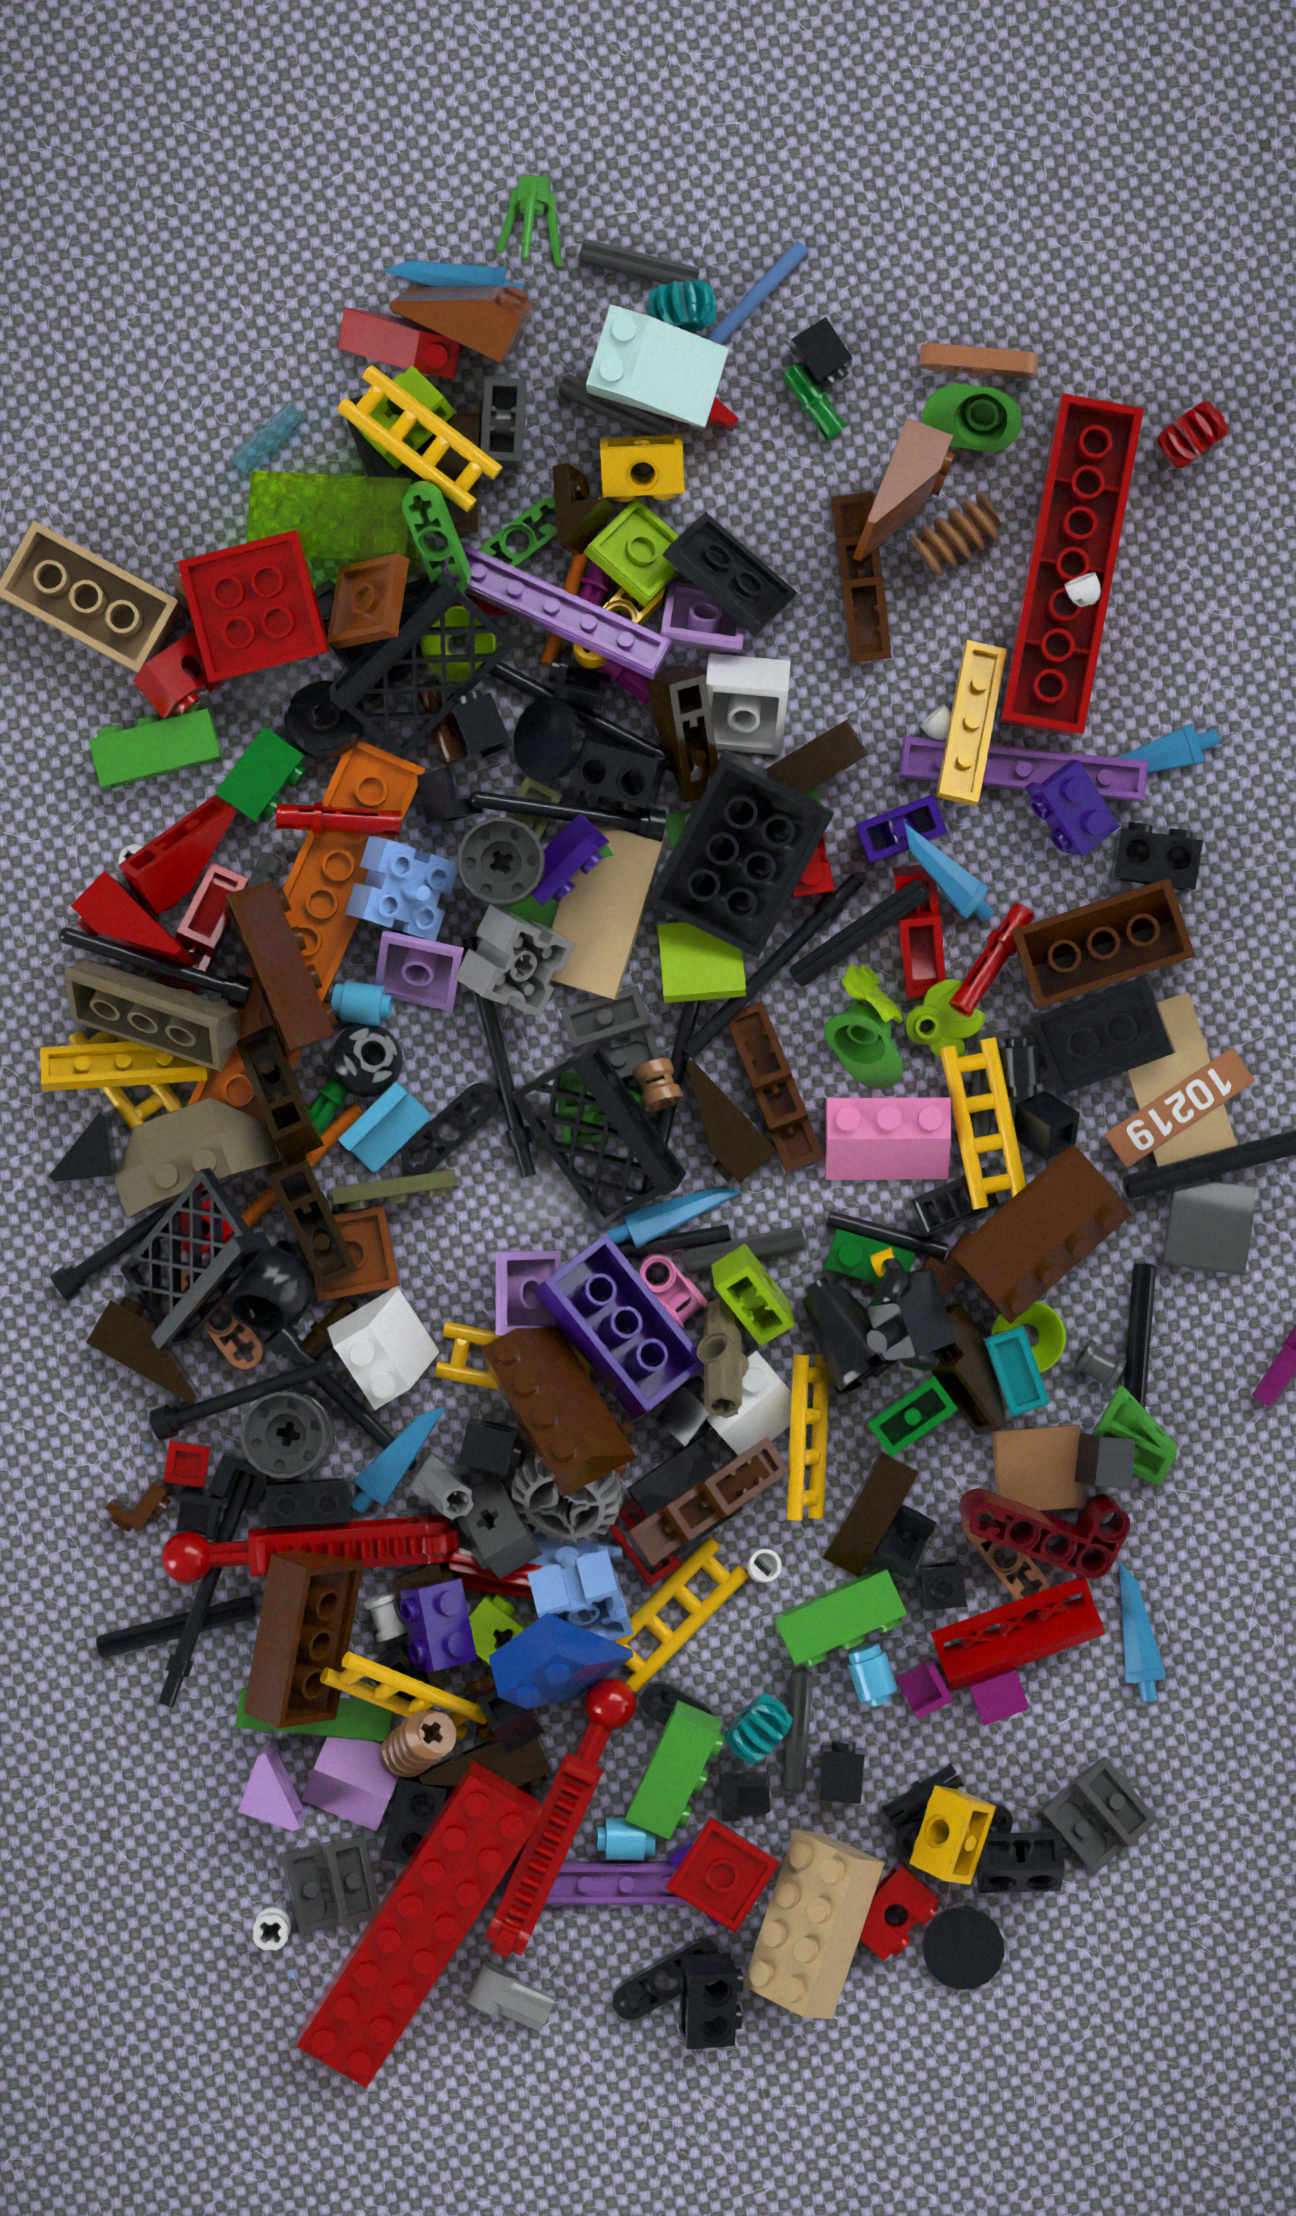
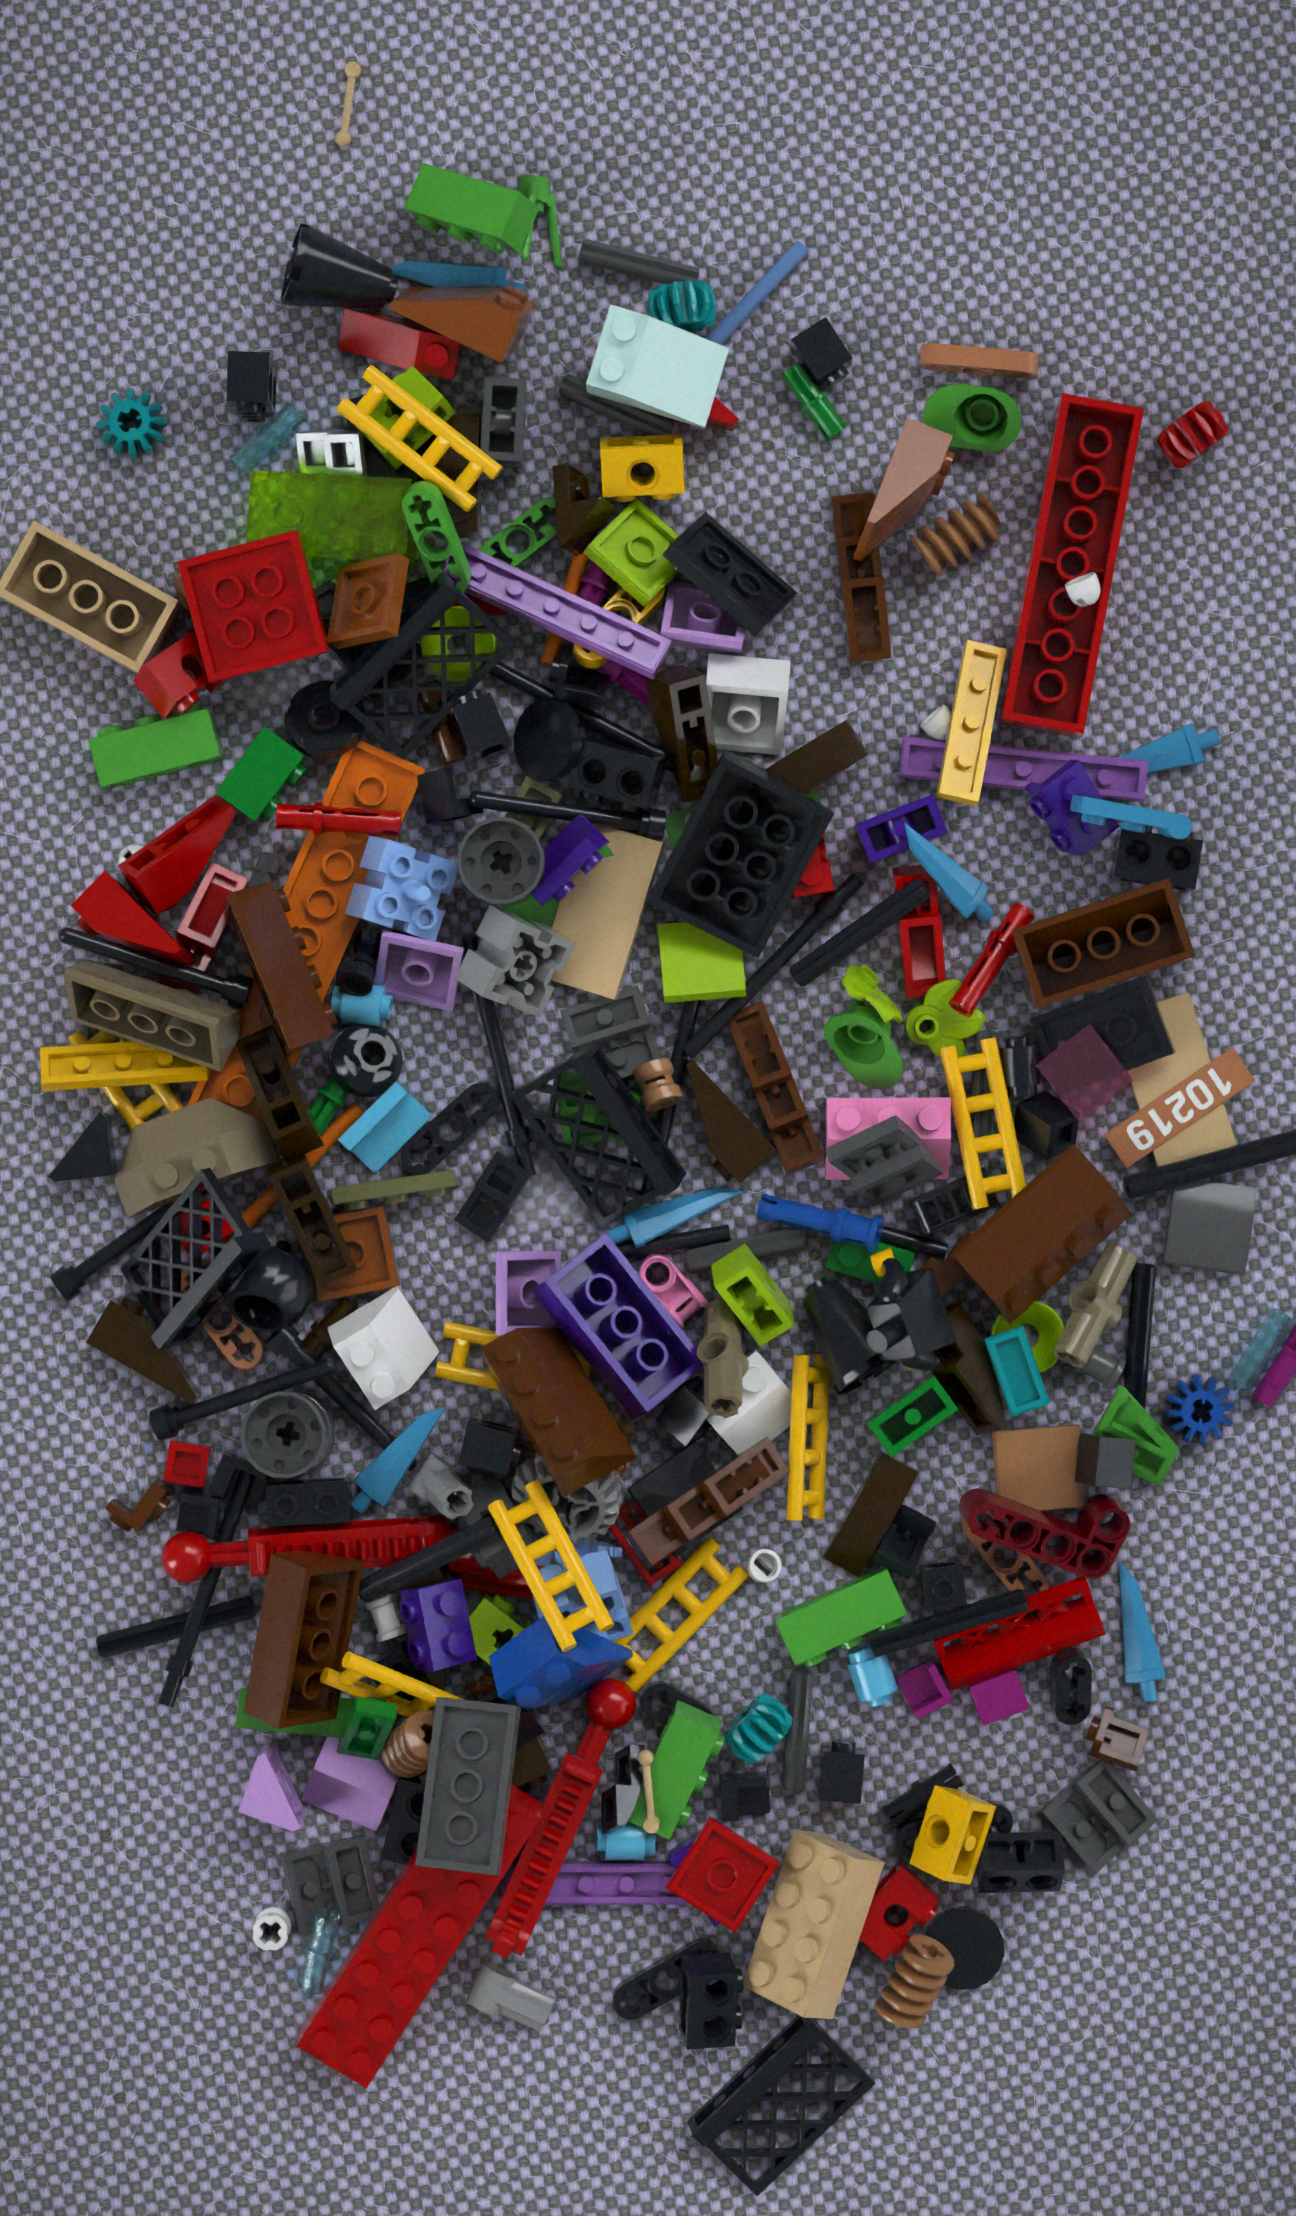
(134, 437): none -> teal gear
(251, 385): none -> black brick
(319, 1951): none -> clear light blue pin
(331, 452): none -> slope
(334, 274): none -> black cone
(353, 72): none -> tan hinge
(358, 975): none -> black piece
(367, 1728): none -> green plate
(428, 1559): none -> black axle
(468, 1786): none -> dark grey plate
(471, 209): none -> bright green brick
(493, 1197): none -> black slope
(575, 1575): none -> yellow bar
(621, 1798): none -> black slope
(651, 1822): none -> tan hinge
(751, 2086): none -> black fence
(837, 1224): none -> blue pin
(884, 1160): none -> dark grey slope
(915, 1982): none -> medium nougat piece
(948, 1622): none -> black axle
(1062, 1686): none -> black beam
(1084, 1073): none -> clear pink piece
(1095, 1305): none -> dark tan piece
(1116, 1740): none -> bracket
(1133, 817): none -> dark azure plate
(1213, 1410): none -> blue gear
(1261, 1347): none -> clear light blue pin

